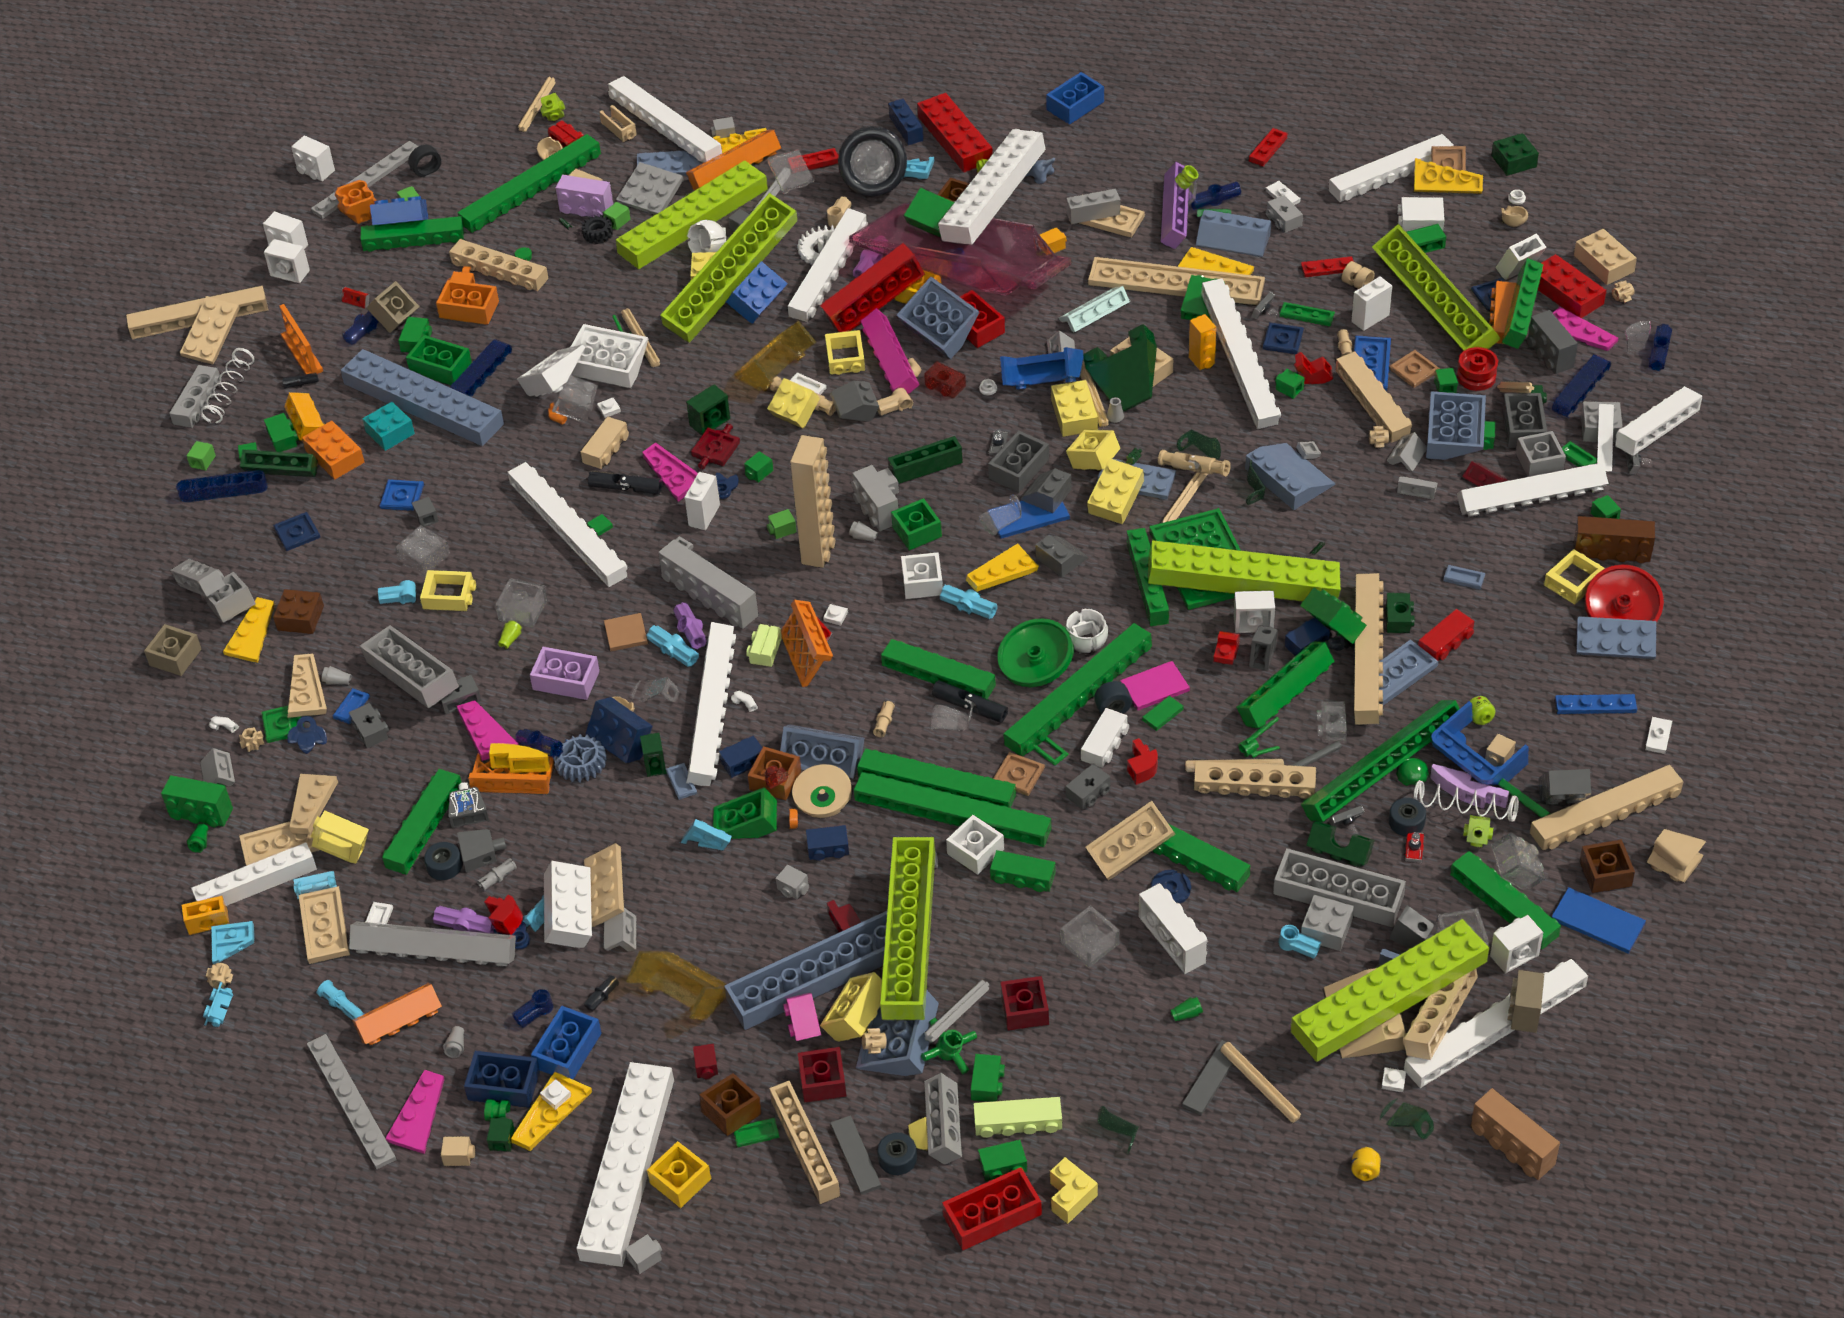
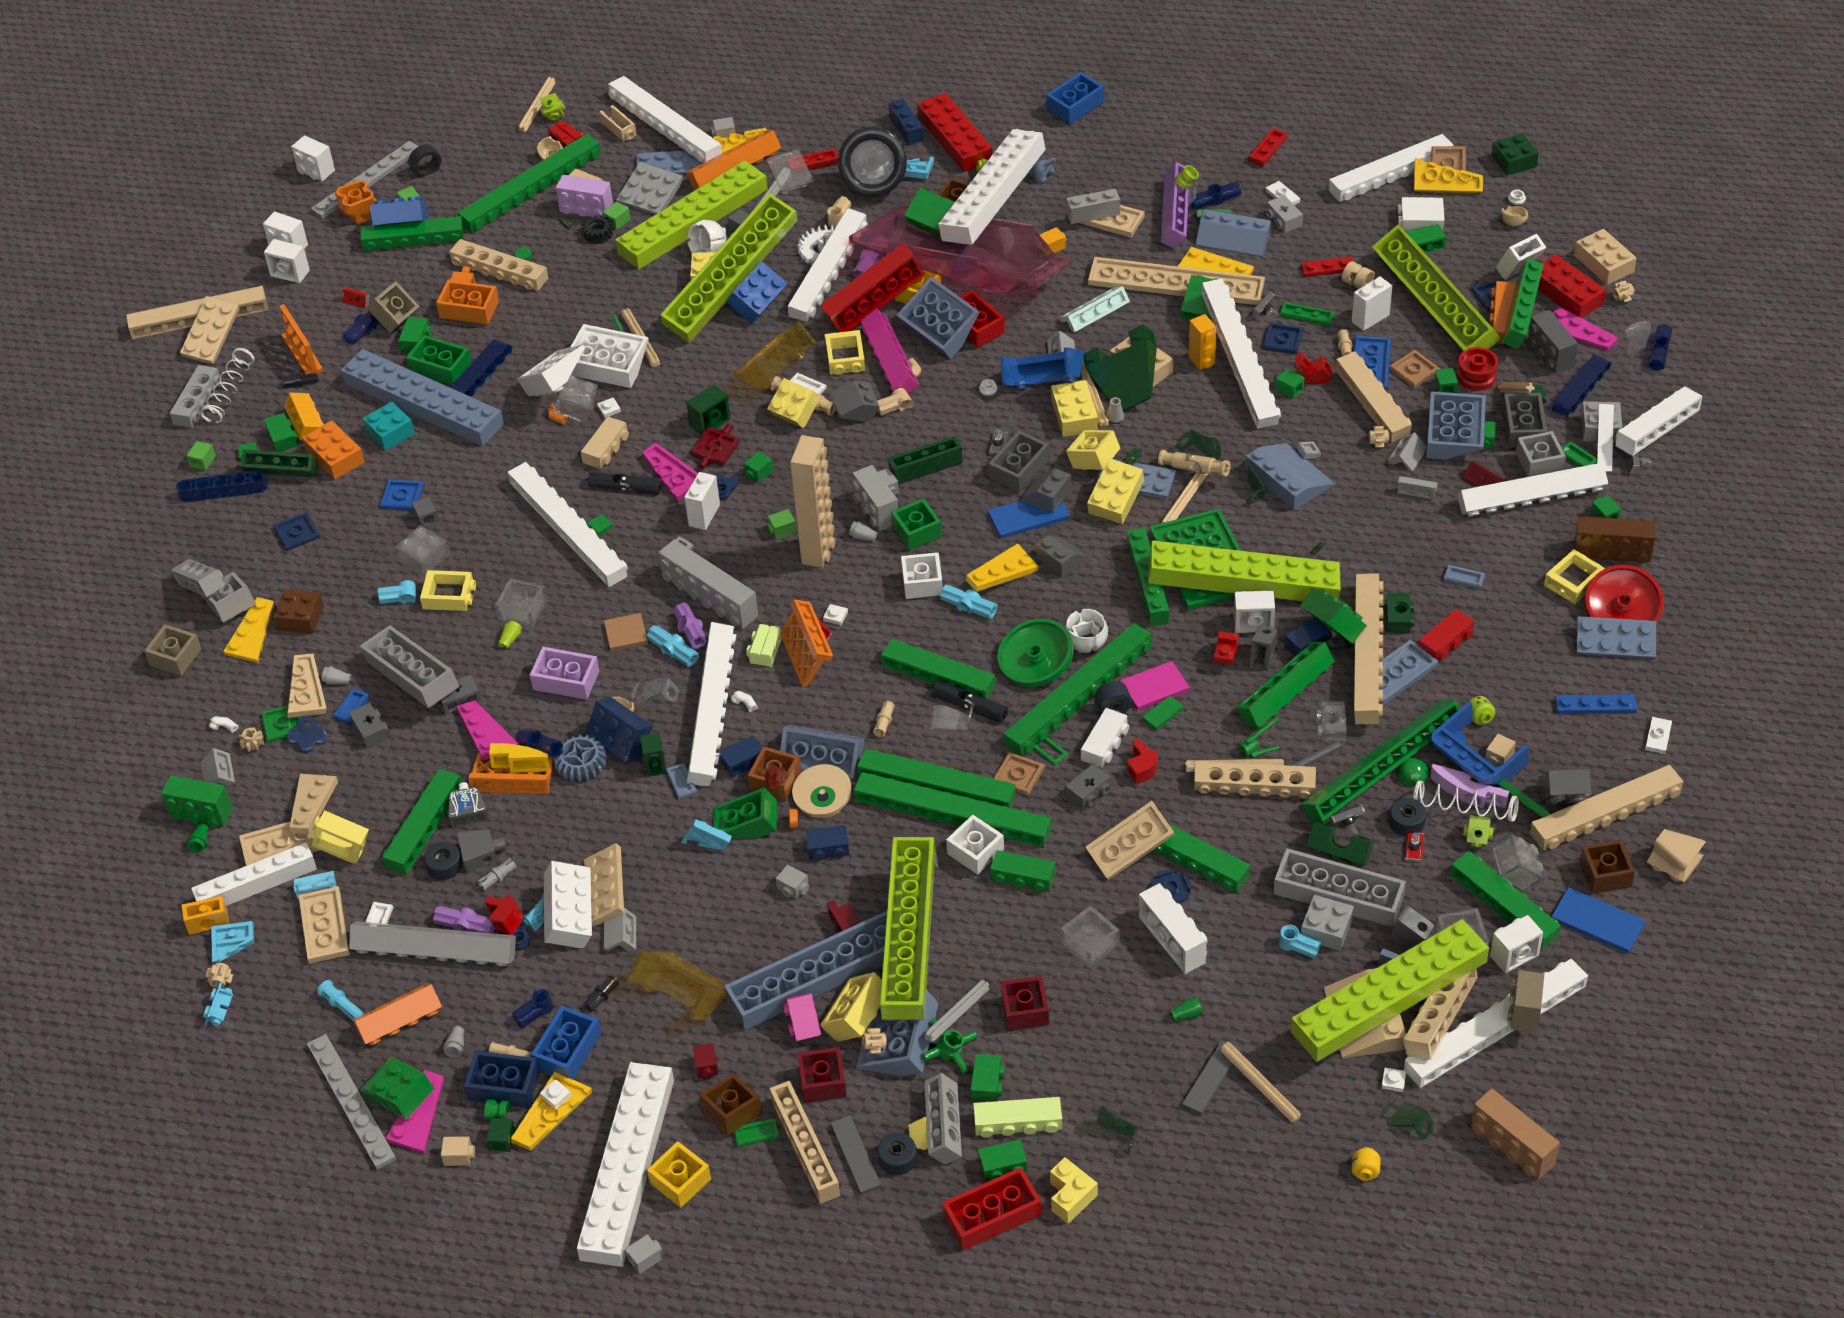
(397, 1088): none -> green brick
(510, 1050): none -> tan pin
(945, 380): clear red brick -> none
(1000, 517): clear piece -> none

